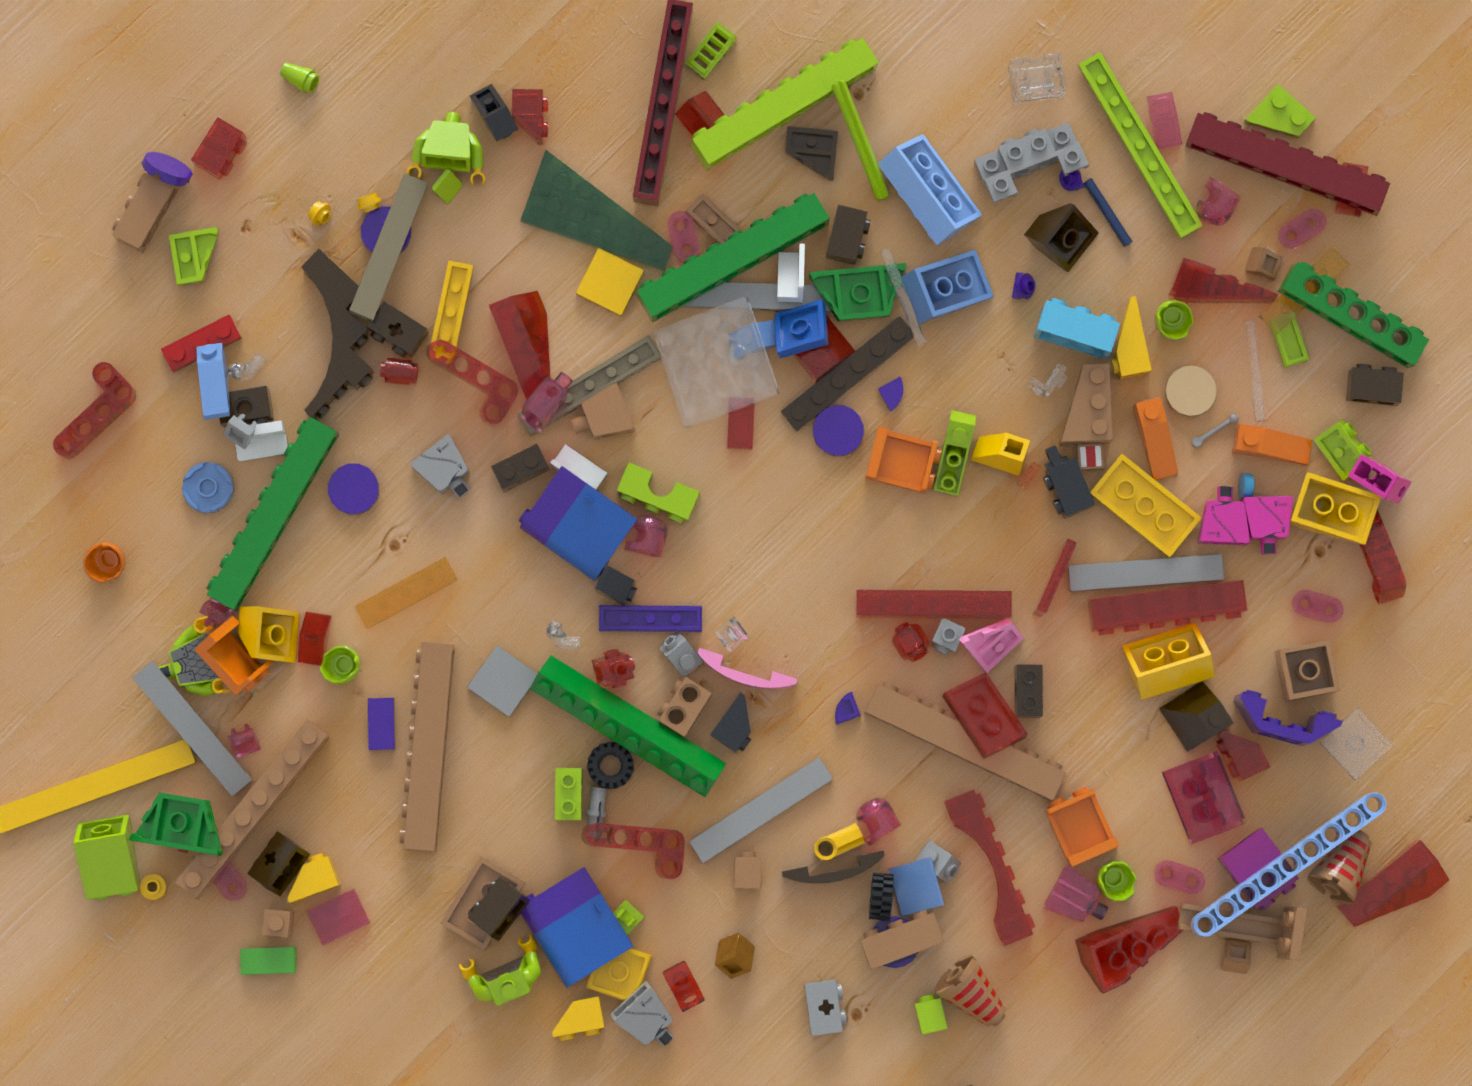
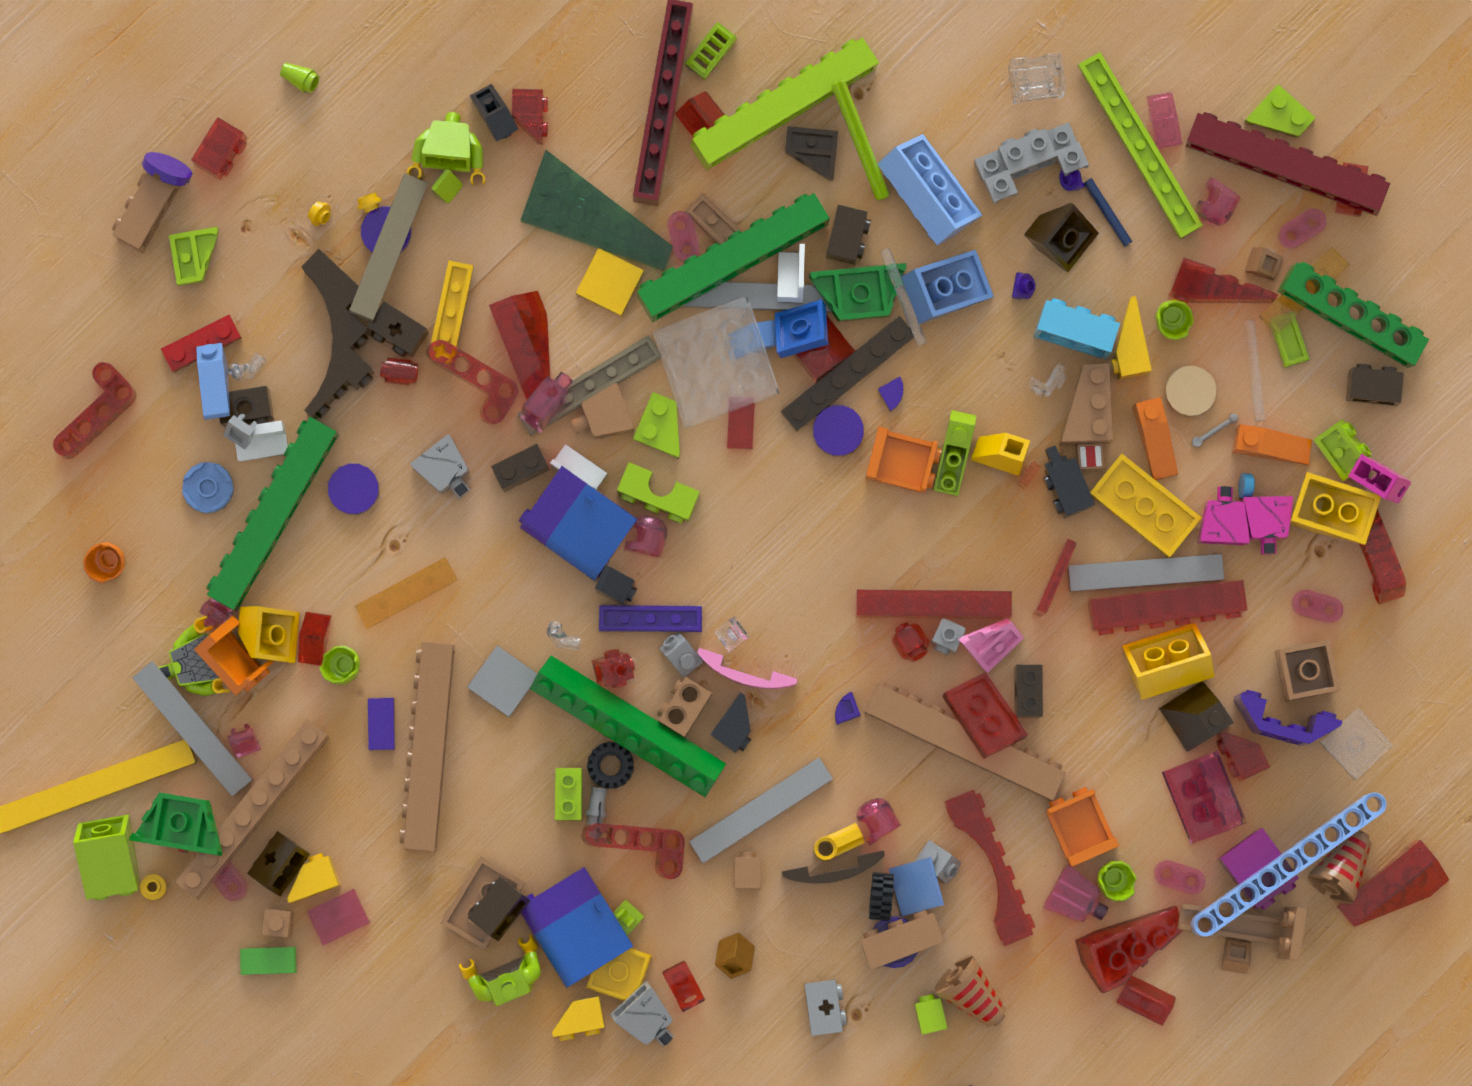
(659, 426): none -> lime wing
(1146, 1000): none -> clear red slope

